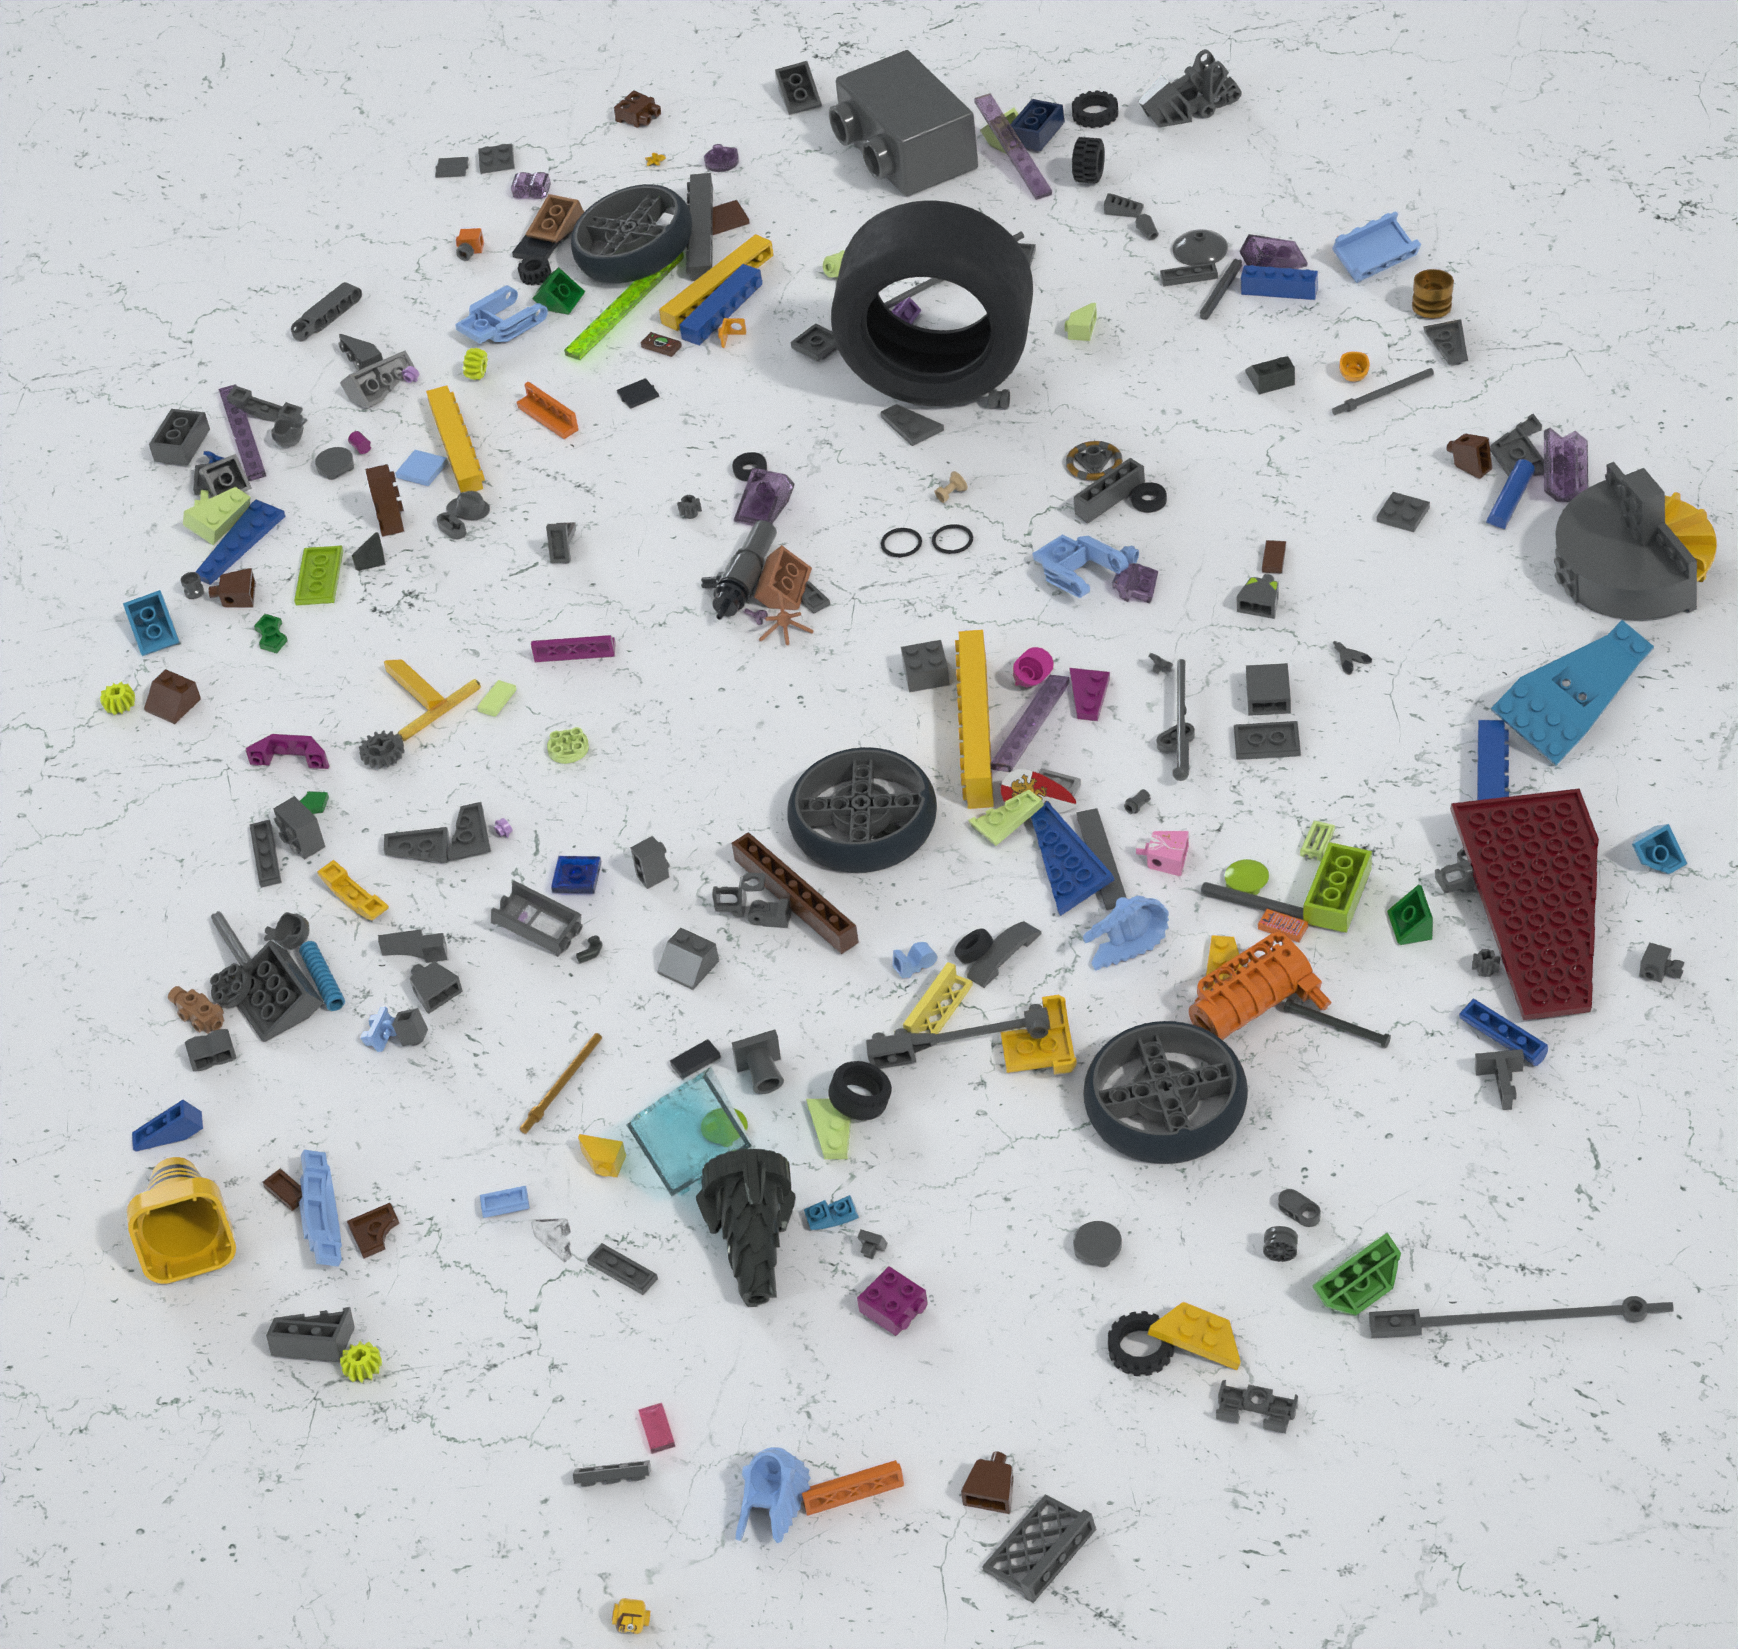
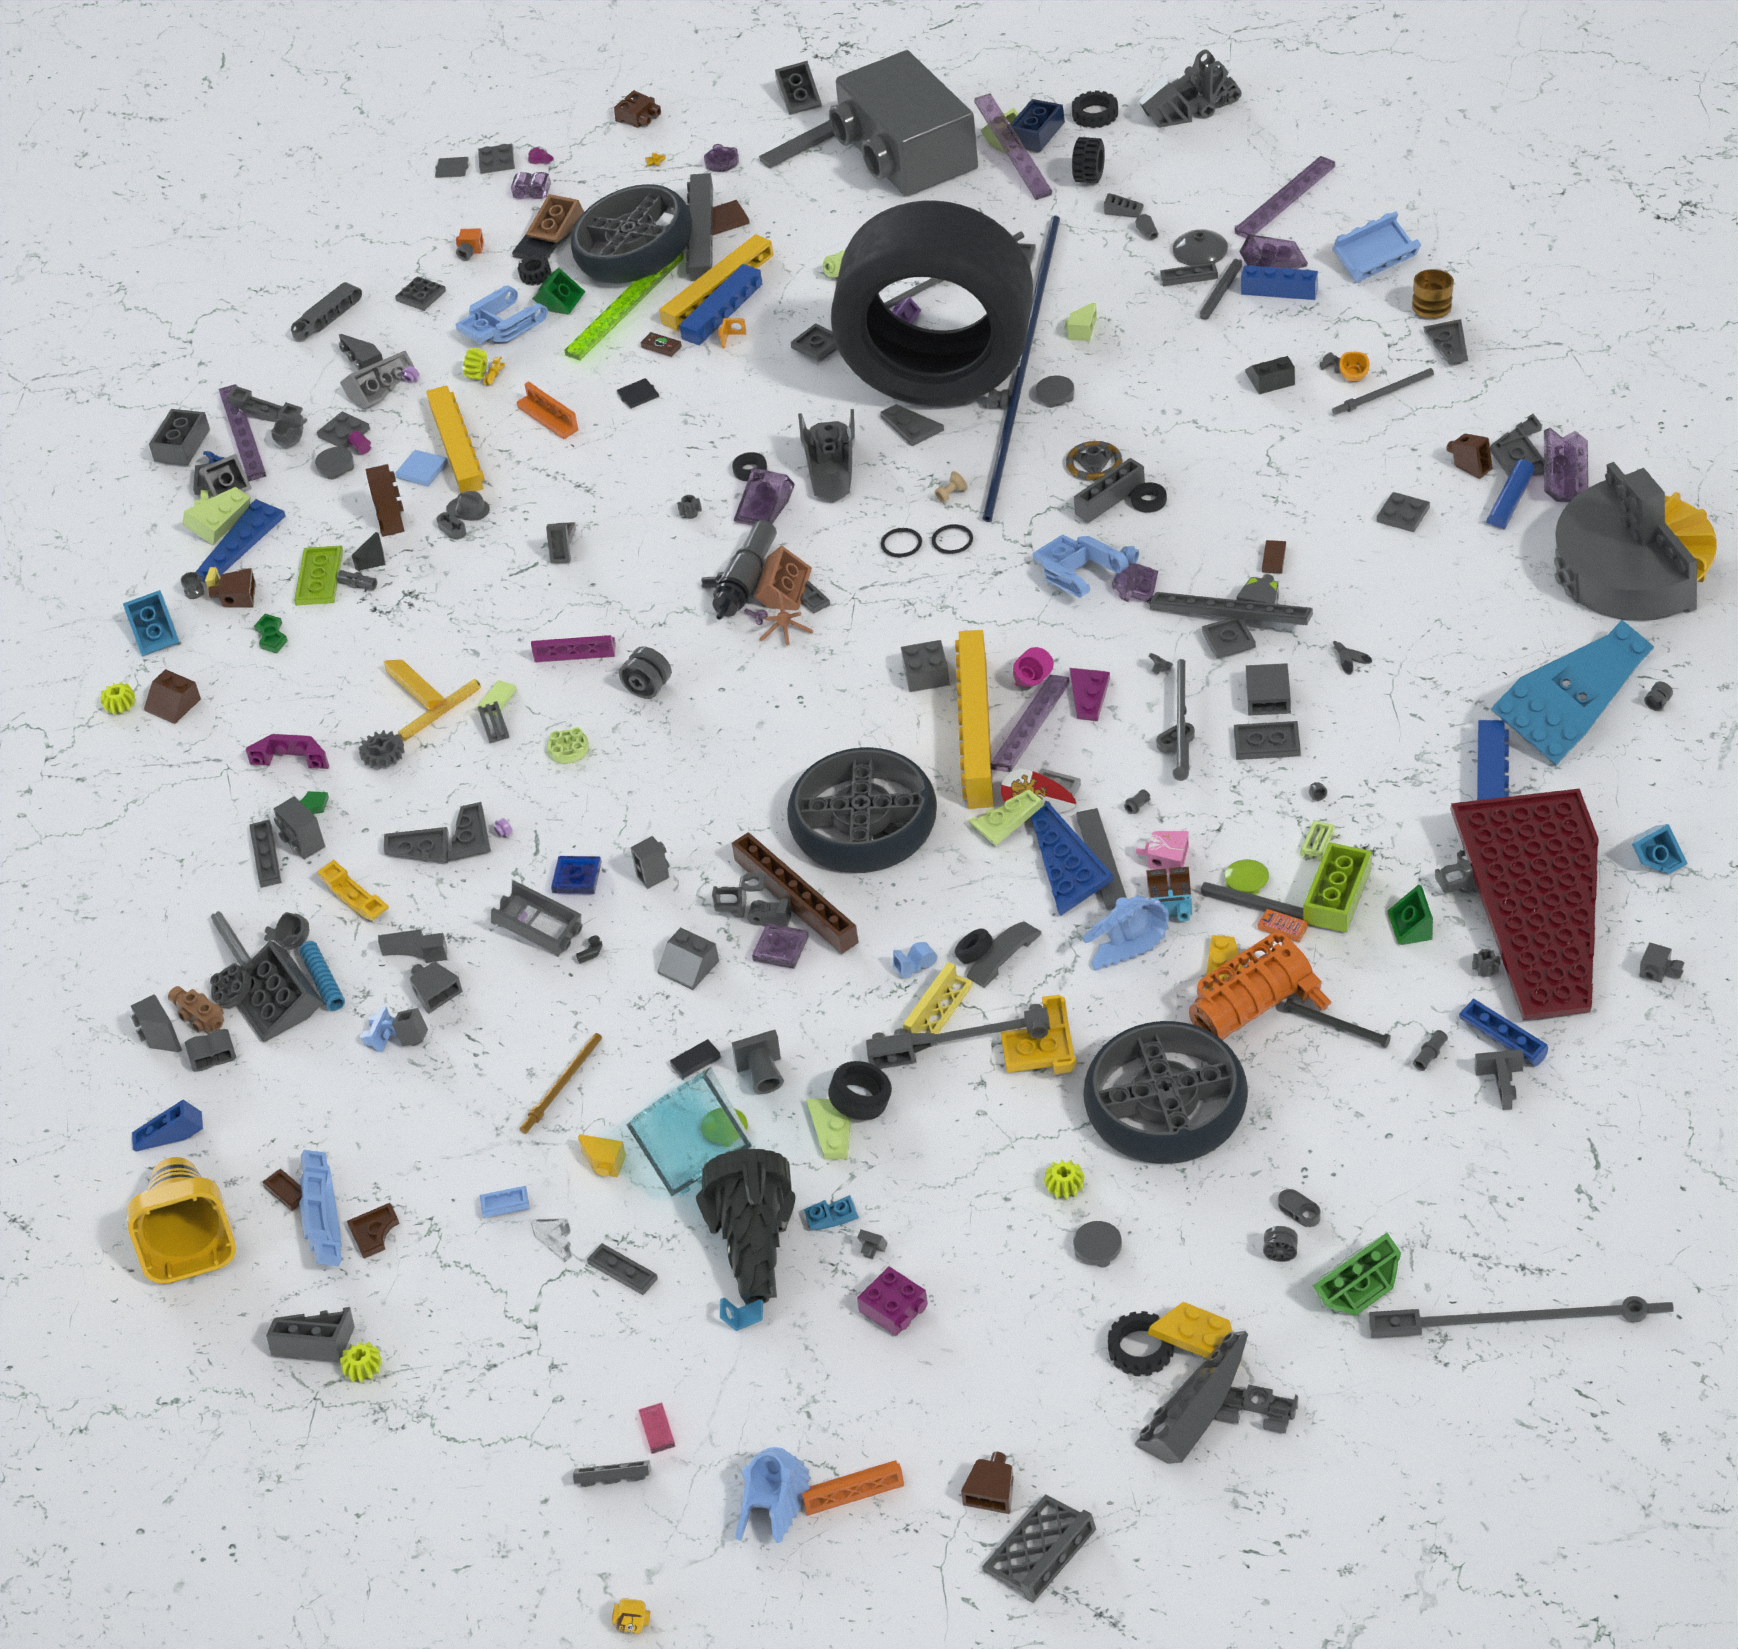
(154, 1025): none -> dark grey slope
(212, 577): none -> light yellow tile
(340, 428): none -> dark grey plate
(347, 577): none -> dark grey pin
(420, 293): none -> dark grey tile
(489, 708): none -> dark grey tile
(493, 371): none -> yellow piece
(539, 156): none -> magenta animal
(645, 672): none -> dark grey wheel
(742, 1316): none -> dark azure bracket
(780, 945): none -> clear purple plate
(797, 145): none -> dark grey tile
(829, 462): none -> dark grey piece
(1020, 372): none -> dark blue piece
(1055, 390): none -> dark grey tile
(1064, 1179): none -> neon yellow gear
(1178, 898): none -> hips
(1194, 1405): none -> dark grey wedge
(1228, 637): none -> dark grey plate
(1231, 608): none -> dark grey tile
(1285, 197): none -> clear purple tile
(1317, 791): none -> dark grey hinge
(1329, 359): none -> dark grey piece
(1430, 1050): none -> dark grey pin
(1658, 696): none -> dark grey wheel

